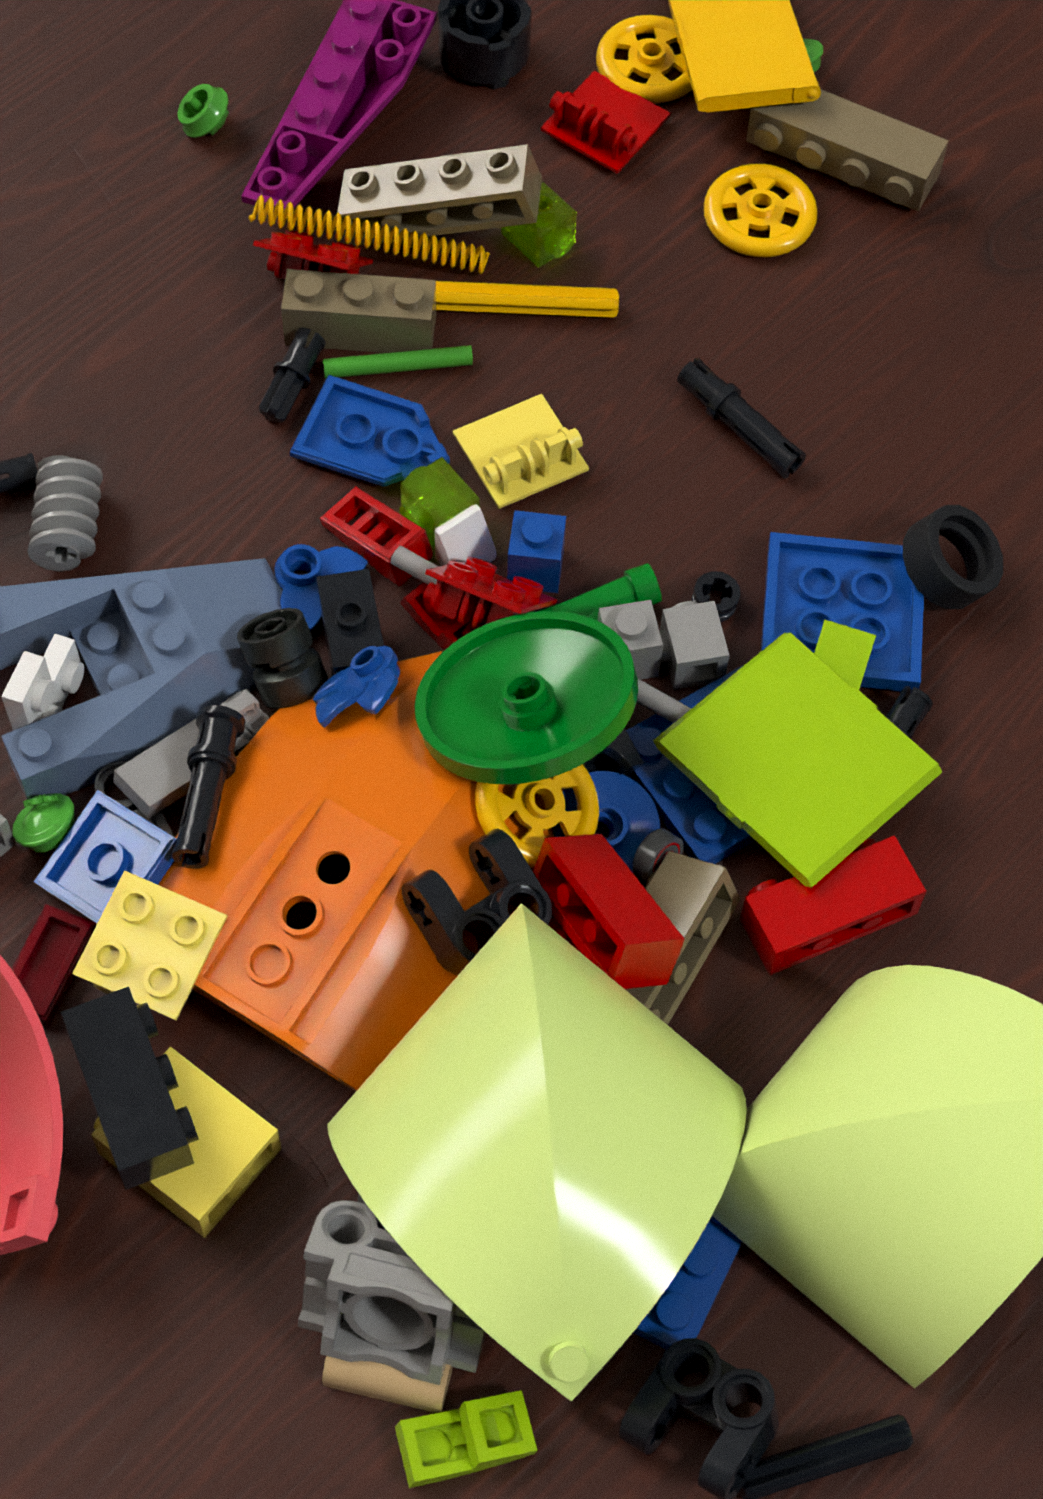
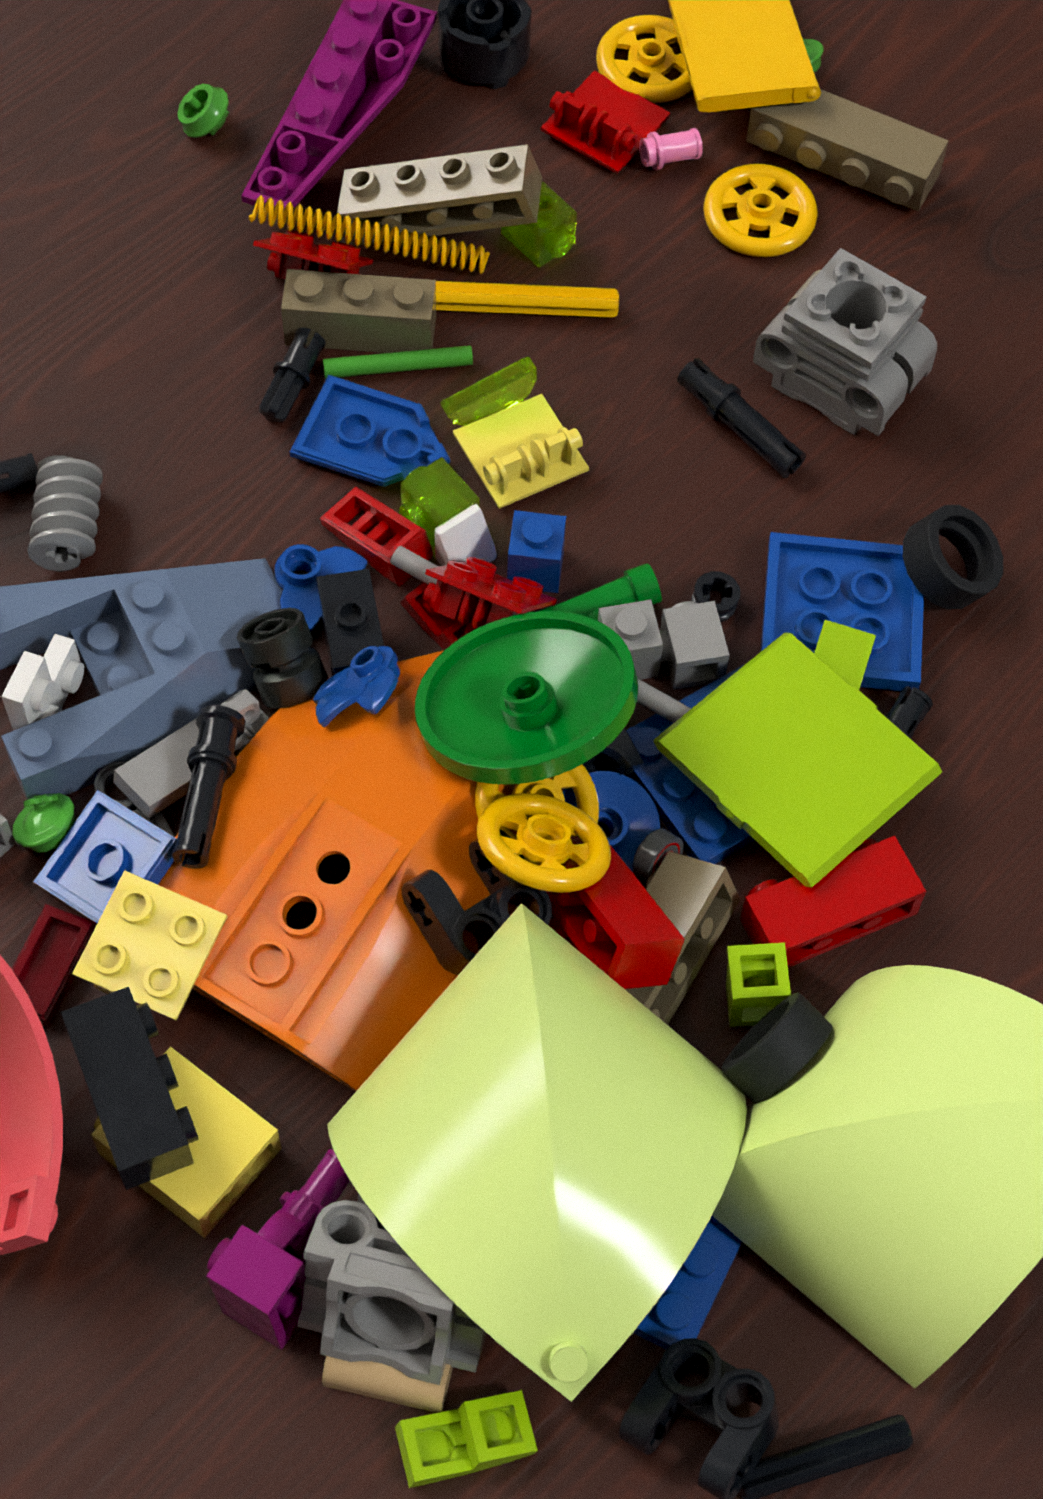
(263, 1273): none -> magenta brick
(492, 393): none -> clear neon green tile
(543, 842): none -> yellow plate
(670, 148): none -> bright pink pin
(755, 981): none -> lime brick
(776, 1048): none -> black tyre
(849, 344): none -> light grey piece

